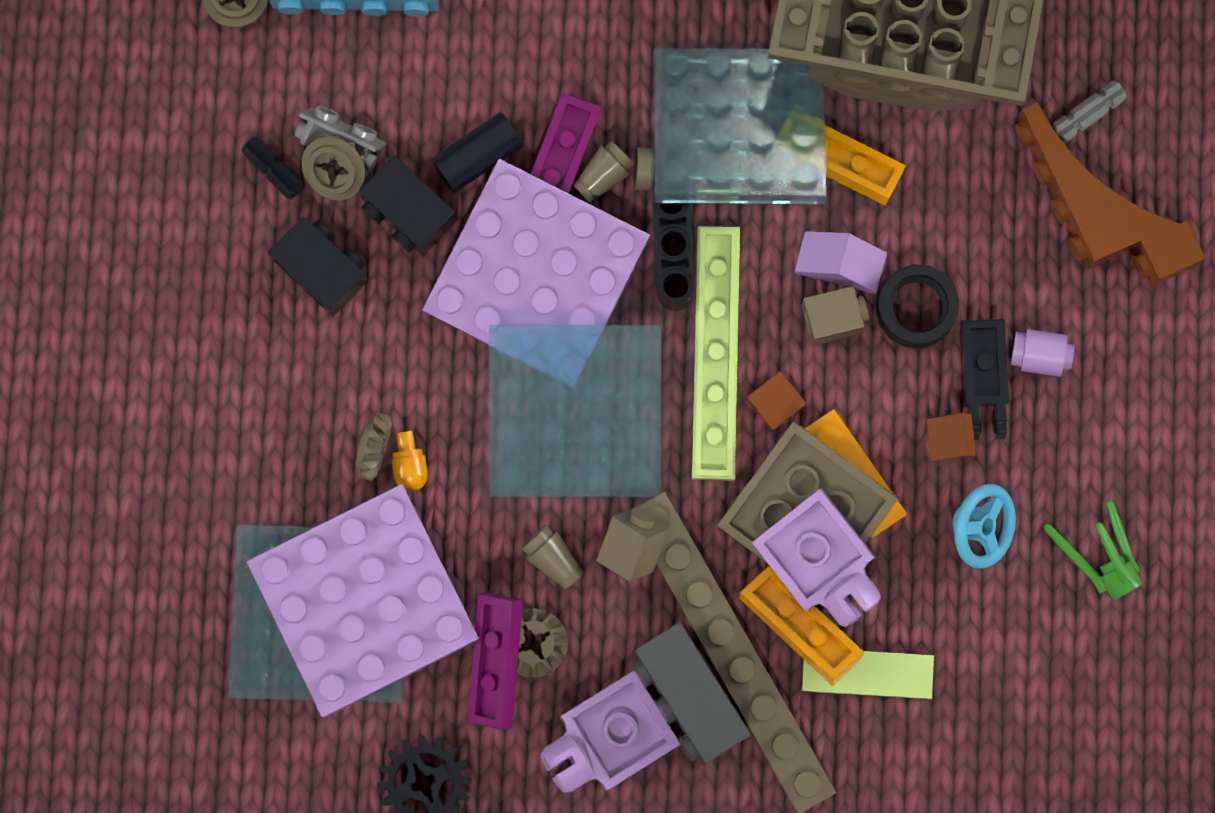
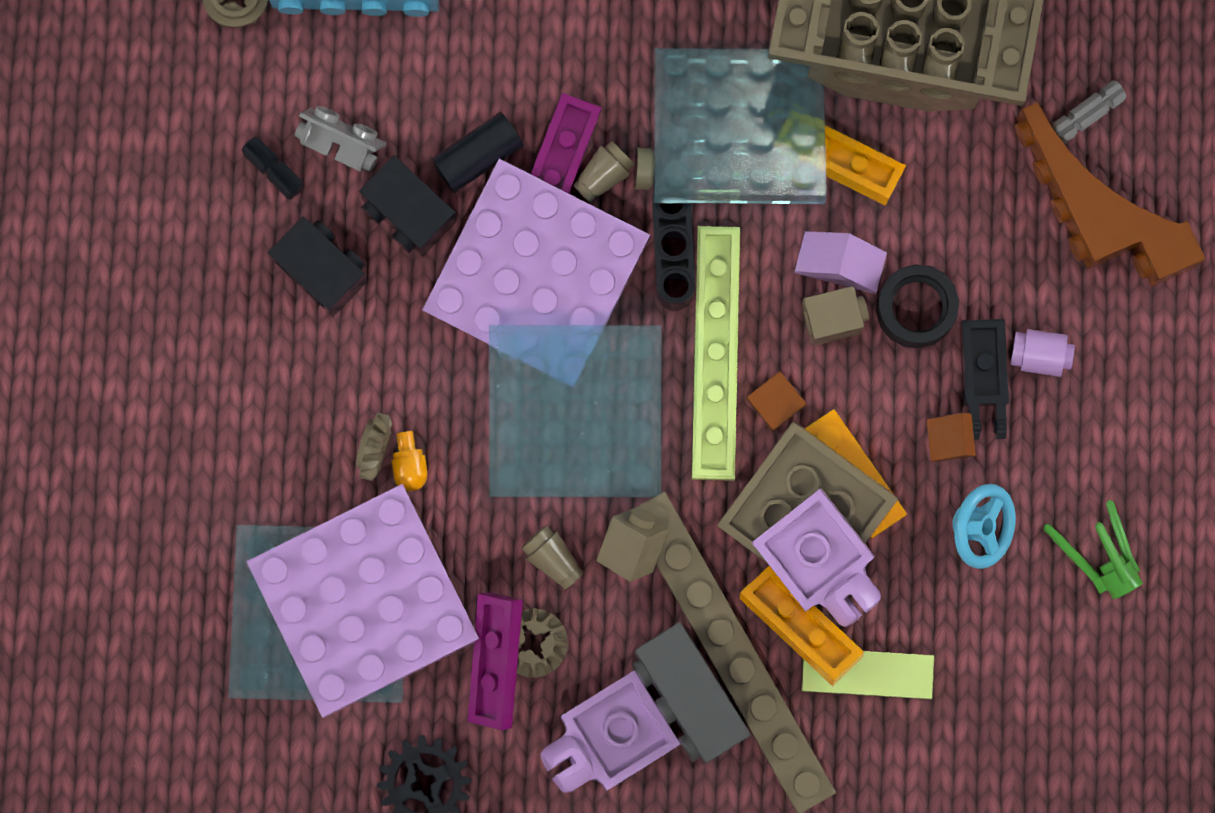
(322, 176): dark tan gear -> none

